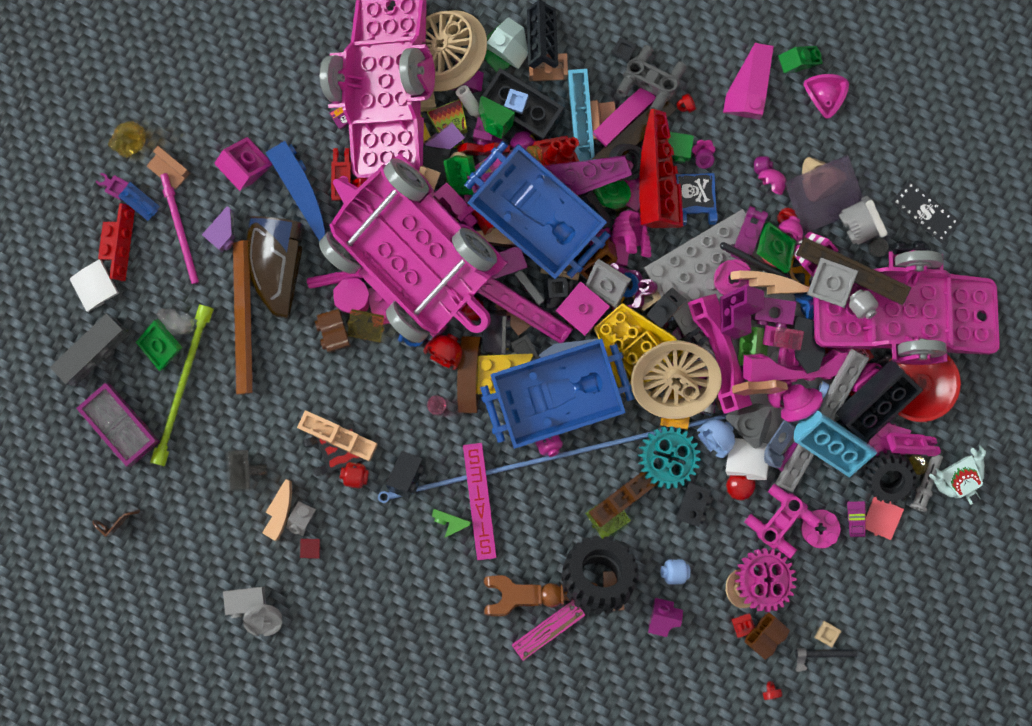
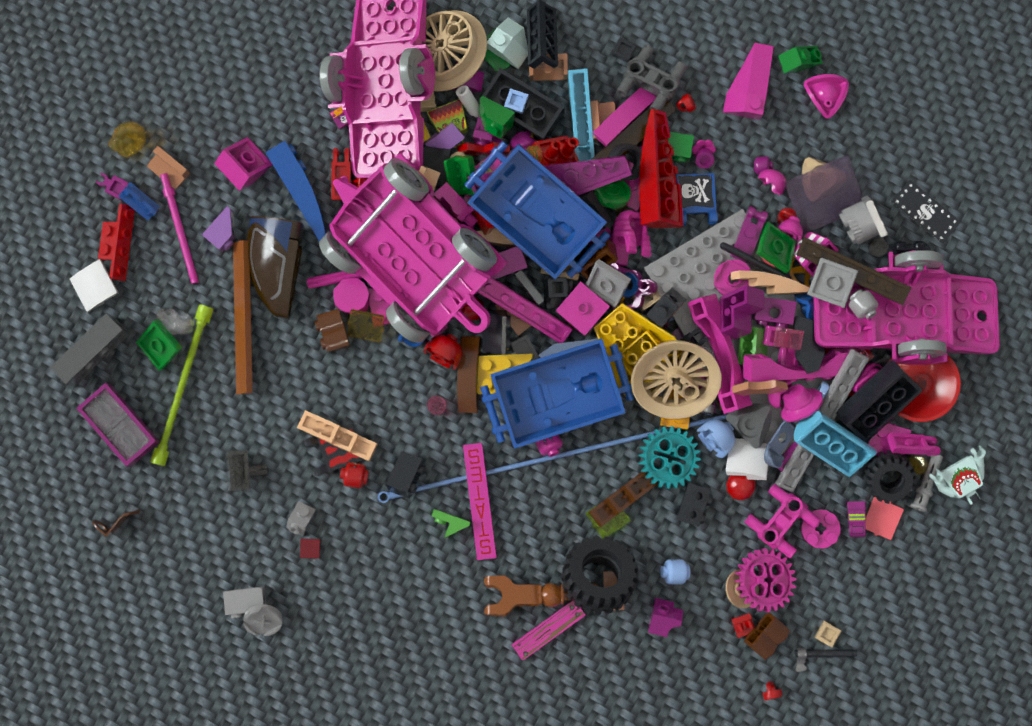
(279, 510): light nougat slope -> none

